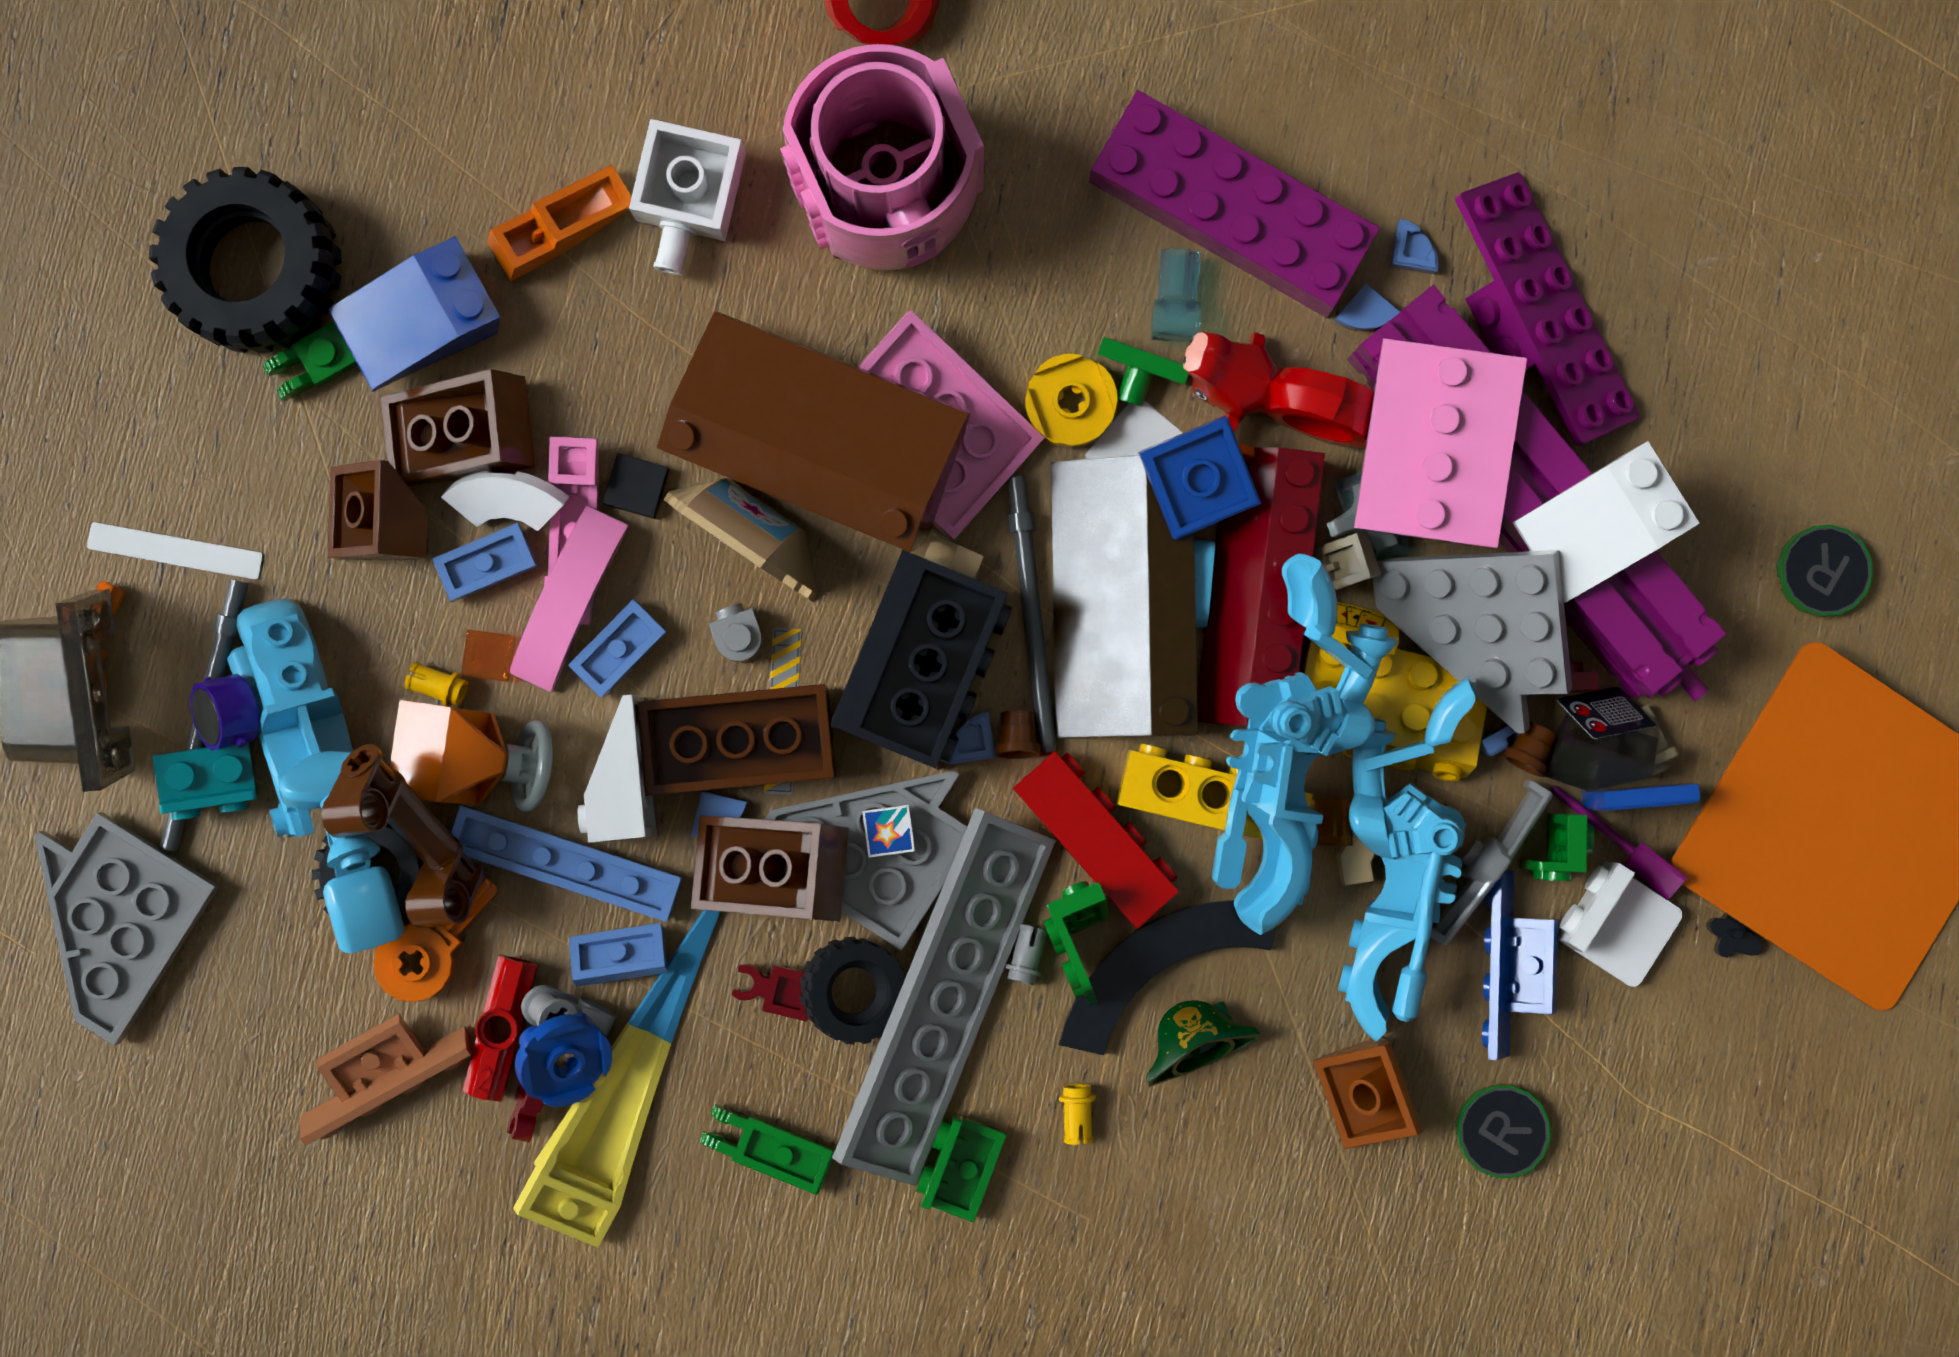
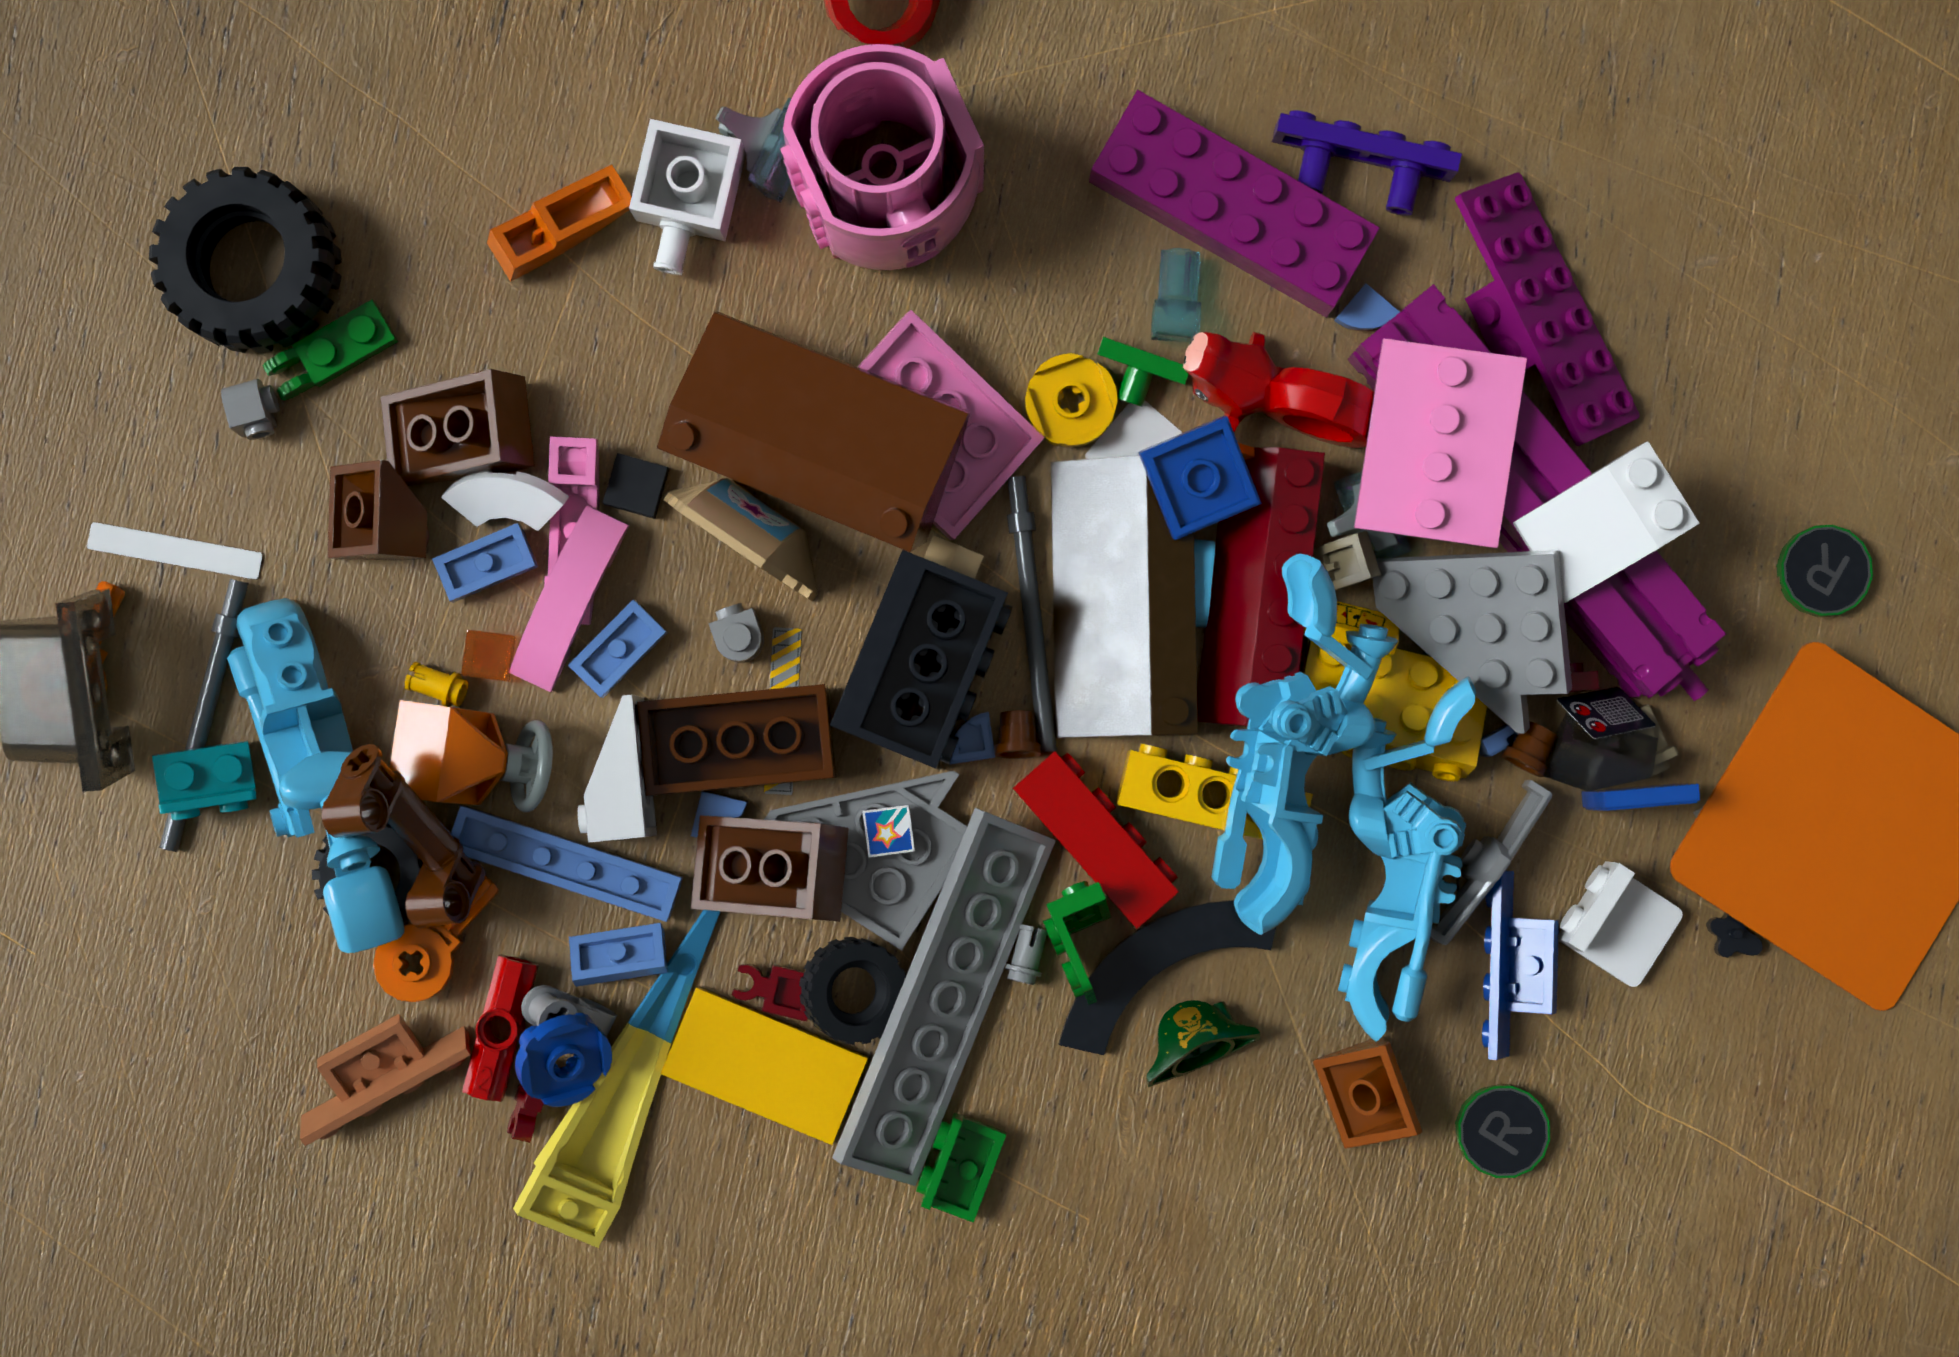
(117, 919): light grey wing -> none
(224, 712): dark purple piece -> none
(251, 409): none -> light grey plate
(415, 314): slope -> none
(762, 145): none -> piece
(764, 1065): none -> yellow tile
(772, 1150): green hinge -> none
(1077, 1113): yellow pin -> none
(1335, 824): clear orange tile -> none
(1355, 863): tan piece -> none
(1387, 150): none -> dark purple plate
(1413, 249): medium blue tile -> none
(1567, 848): green bracket -> none
(1643, 860): magenta piece -> none

